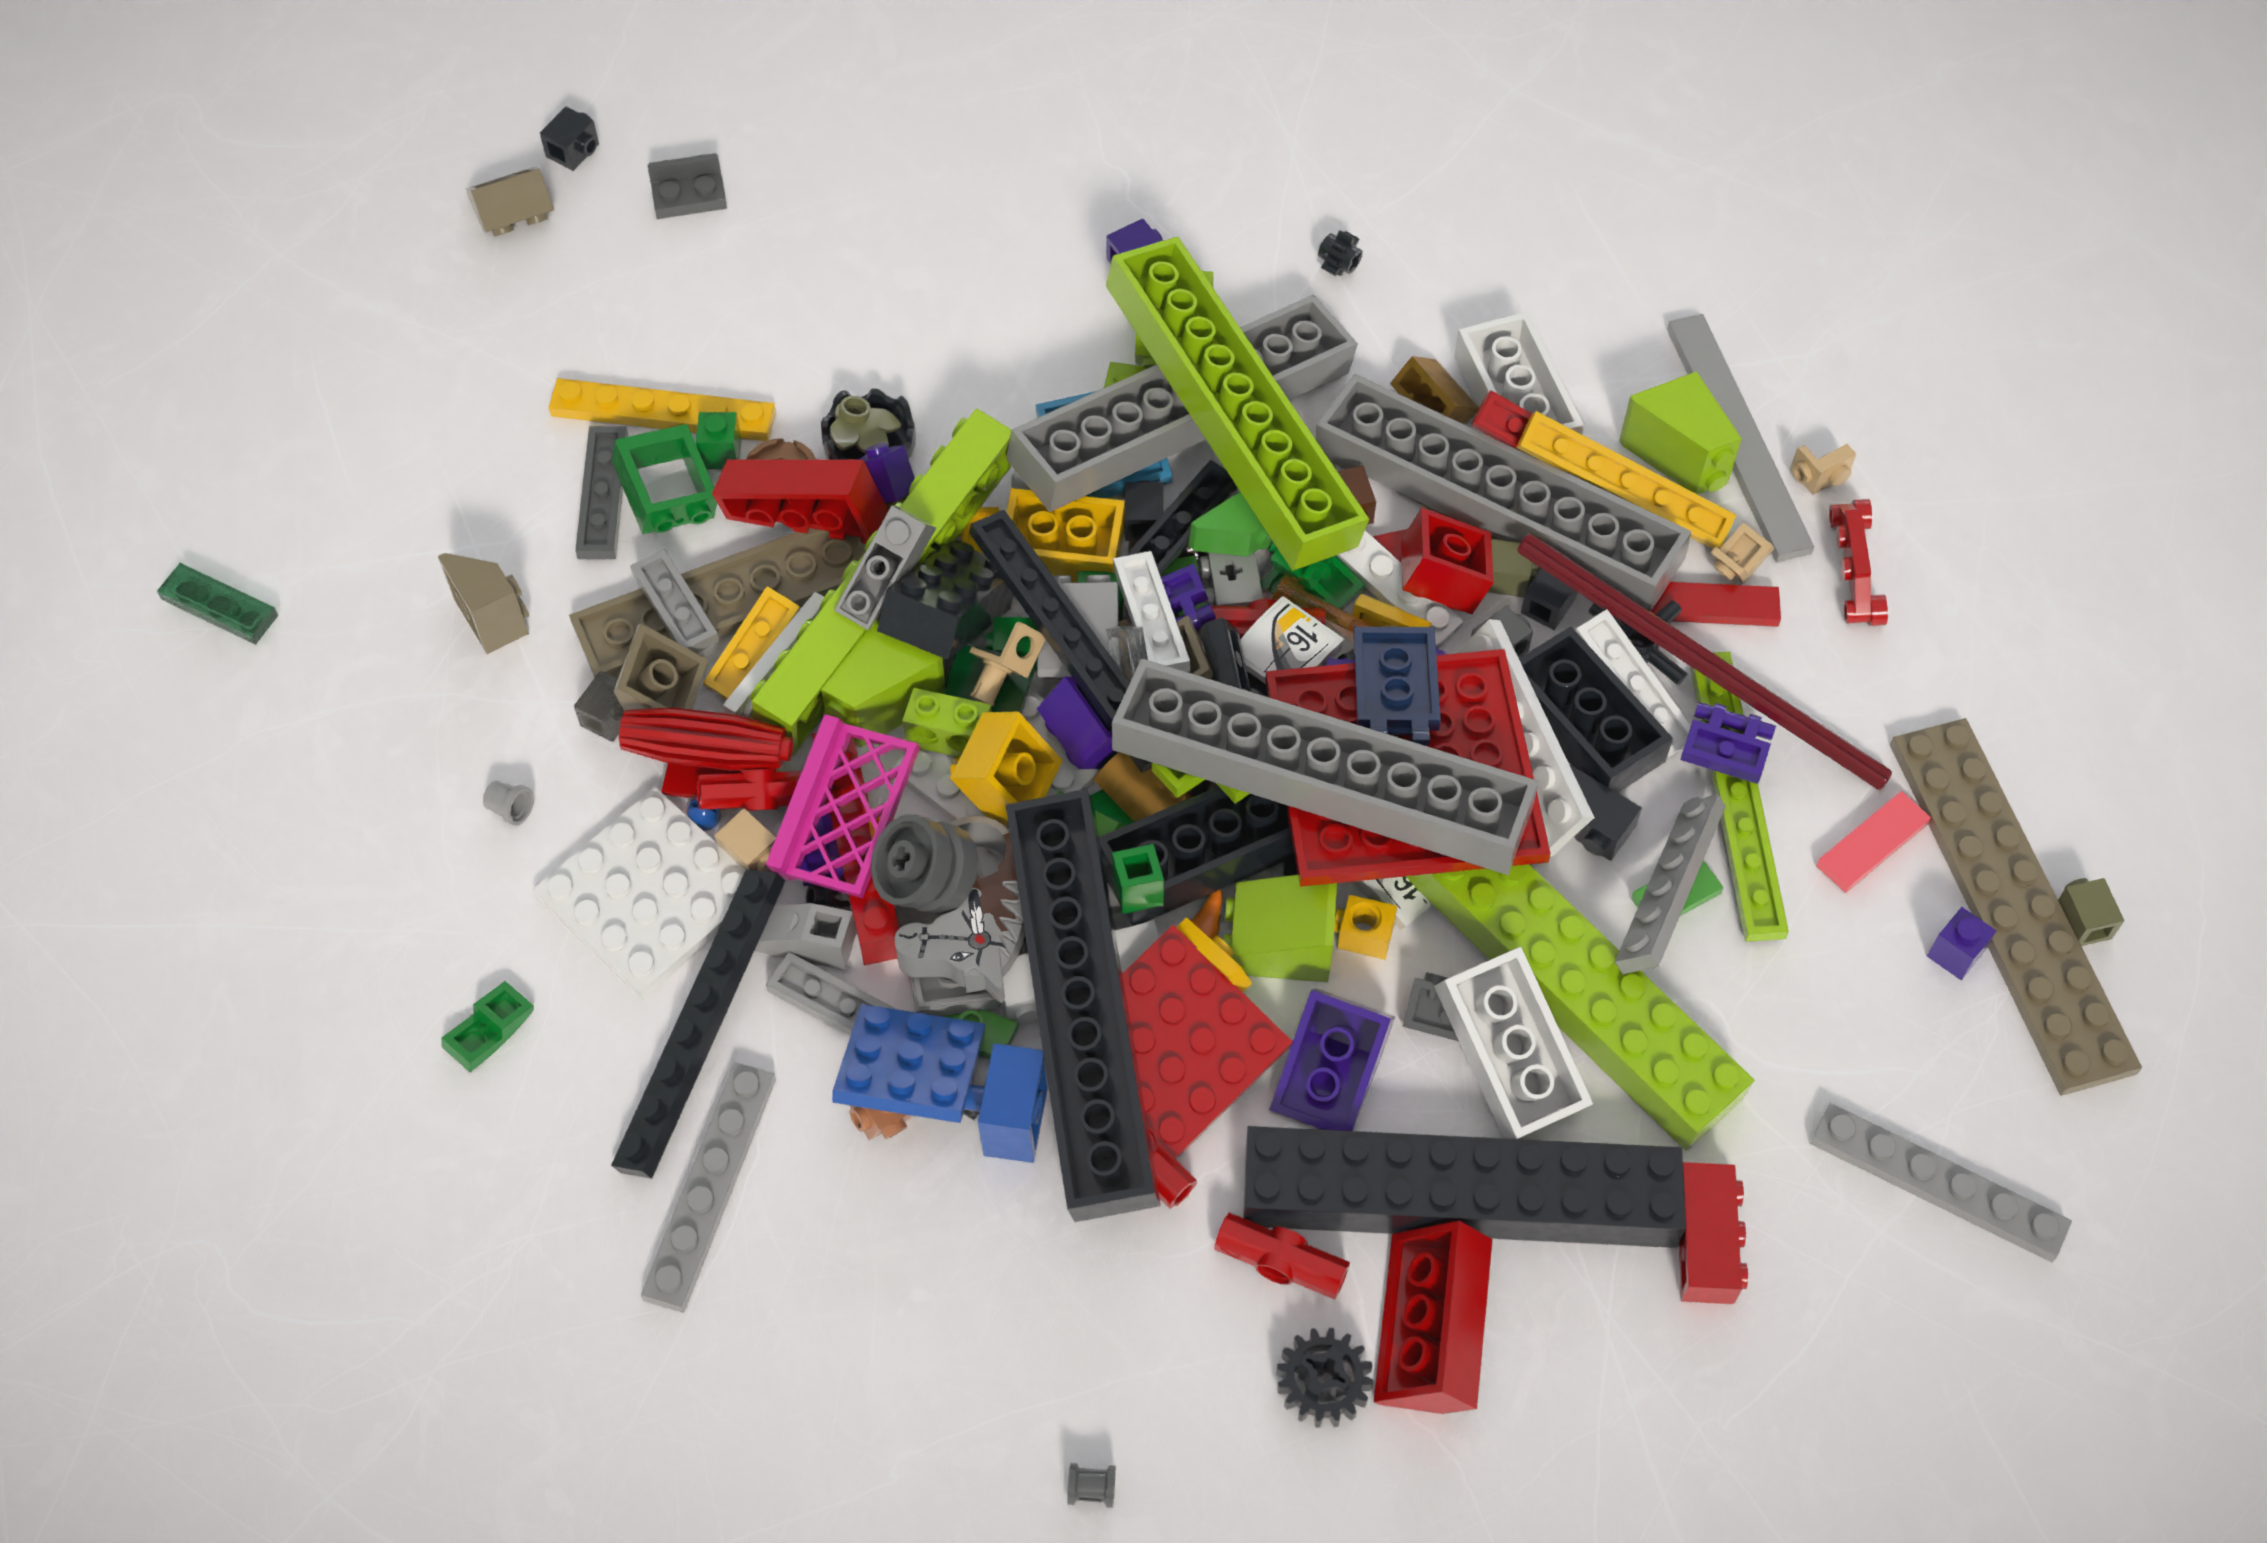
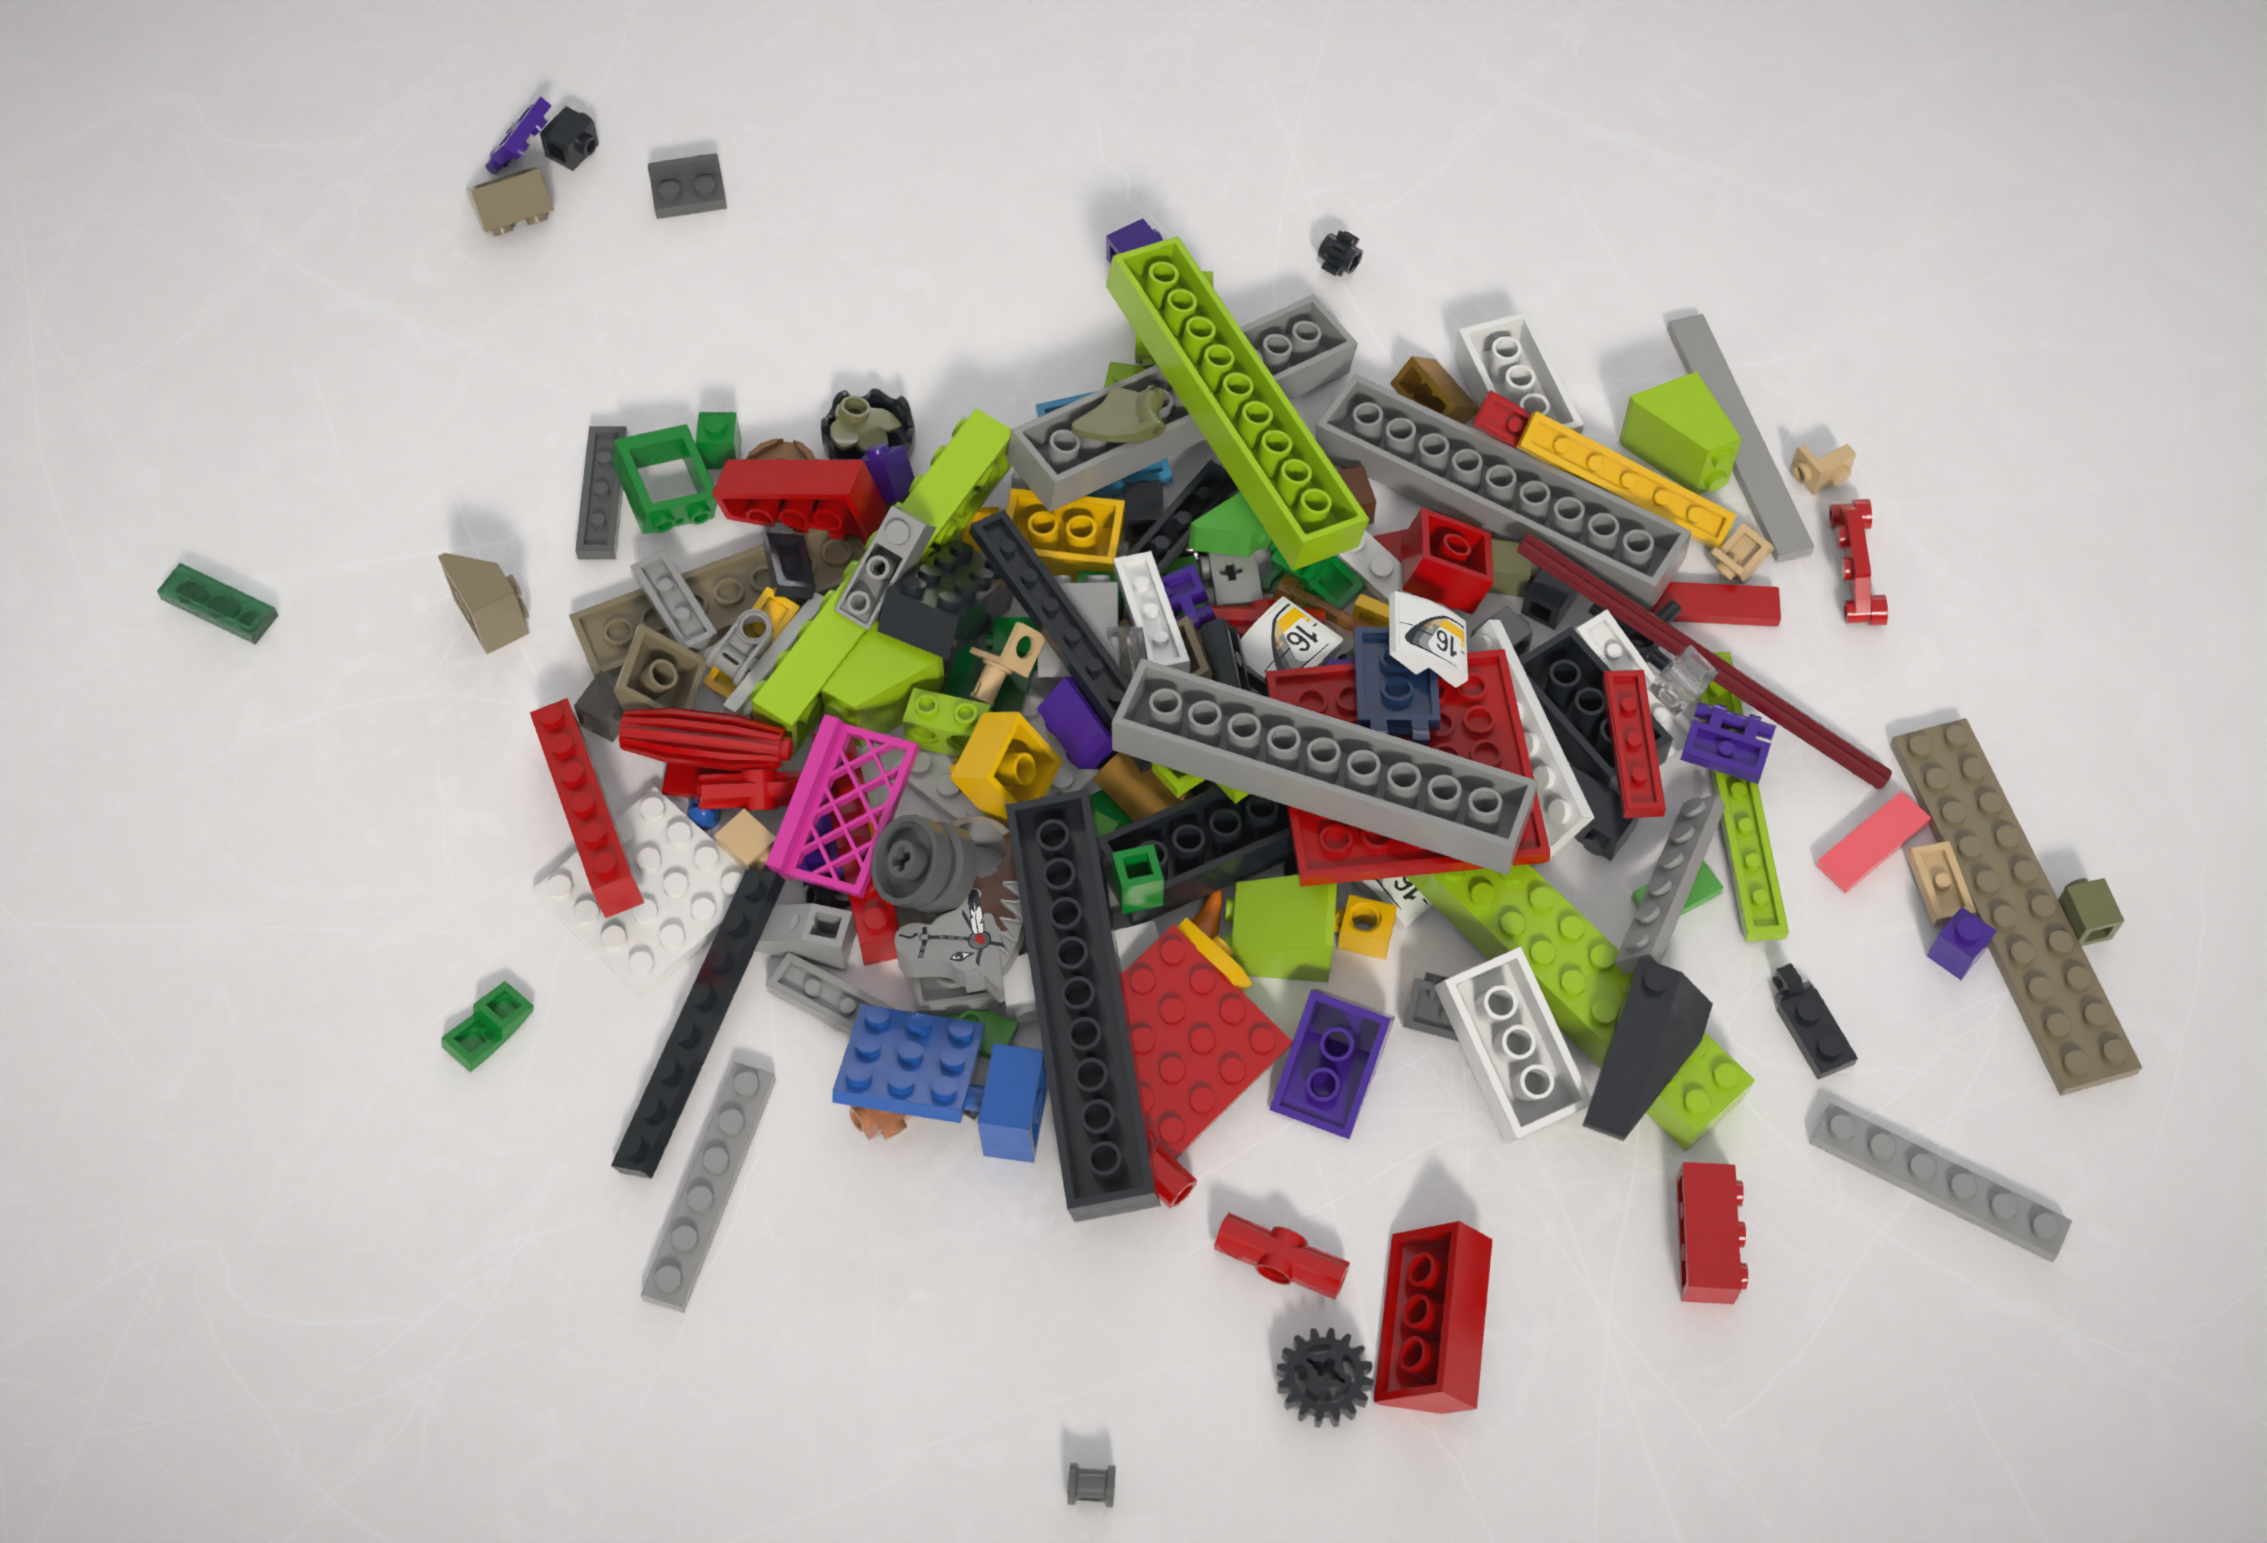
(509, 801): light grey piece -> none
(514, 142): none -> dark purple plate
(586, 808): none -> red brick
(655, 407): yellow plate -> none
(740, 648): none -> light grey piece
(789, 565): none -> black plate
(1124, 417): none -> olive arm
(1427, 637): none -> white slope
(1487, 1183): black brick -> none
(1633, 744): none -> red tile
(1651, 1040): none -> black wedge
(1683, 680): none -> clear brick
(1811, 1024): none -> black hinge
(1940, 881): none -> tan plate

